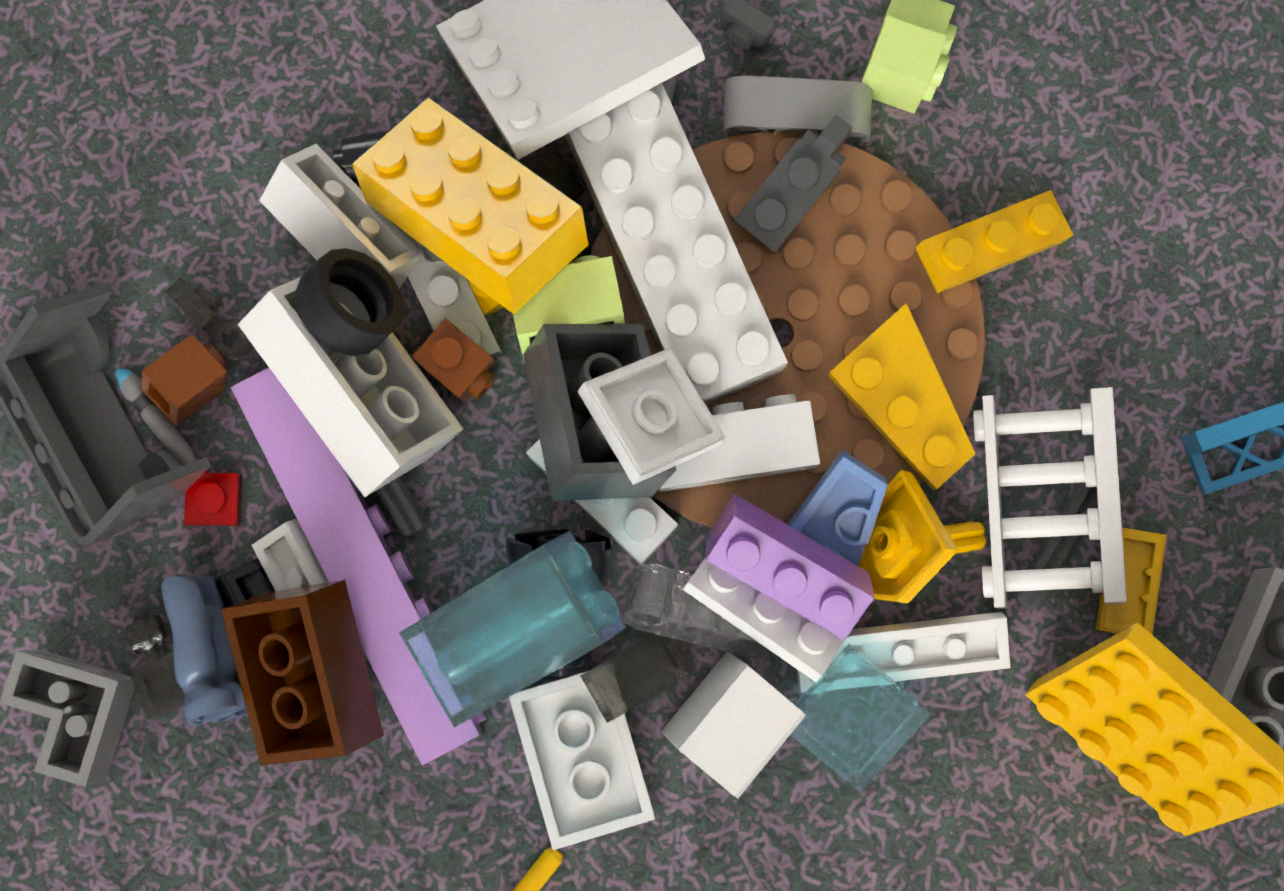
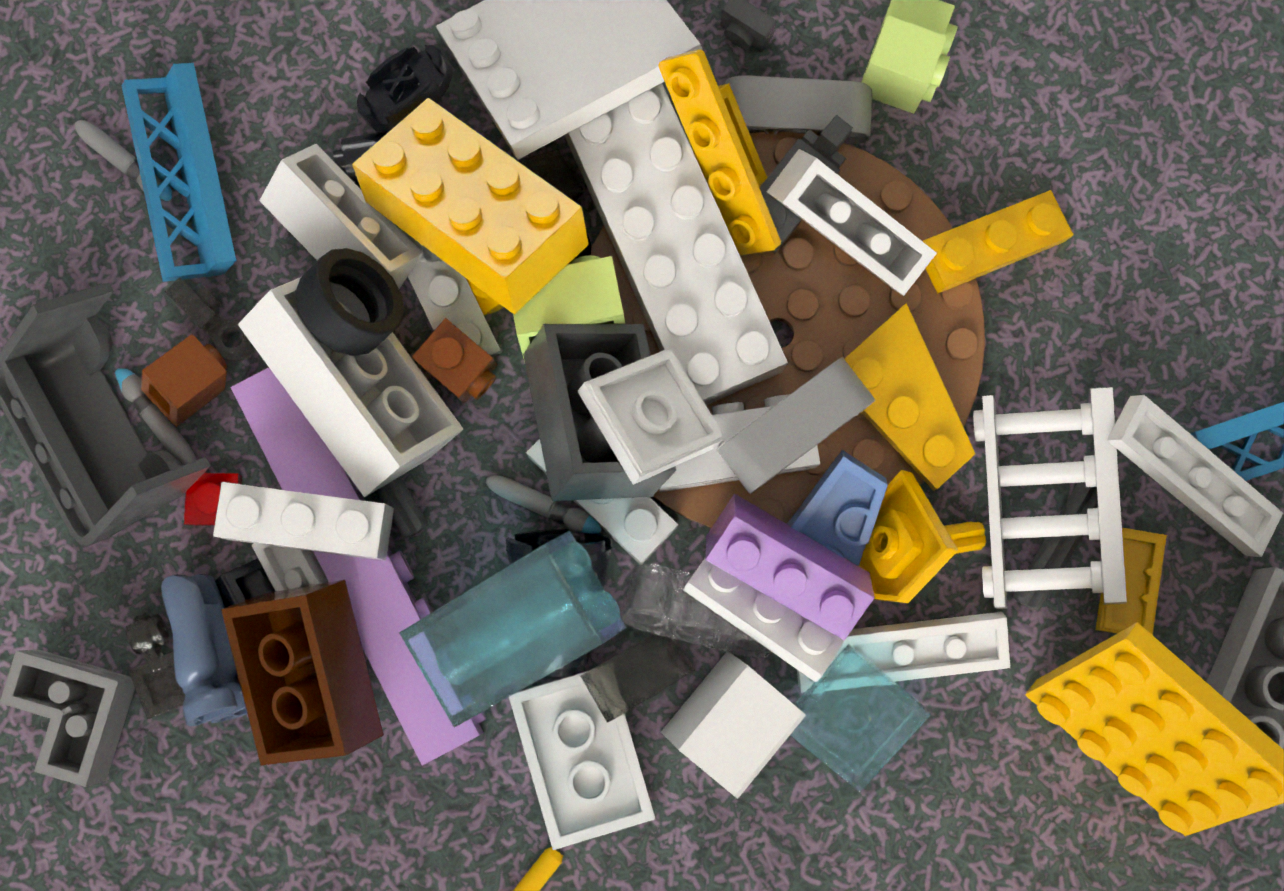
(115, 154): none -> light grey piece
(198, 172): none -> dark azure fence
(303, 521): none -> white brick
(403, 85): none -> black tile
(542, 504): none -> light grey piece
(722, 149): none -> yellow bracket
(796, 425): none -> light grey beam
(851, 221): none -> white brick
(1195, 475): none -> white plate

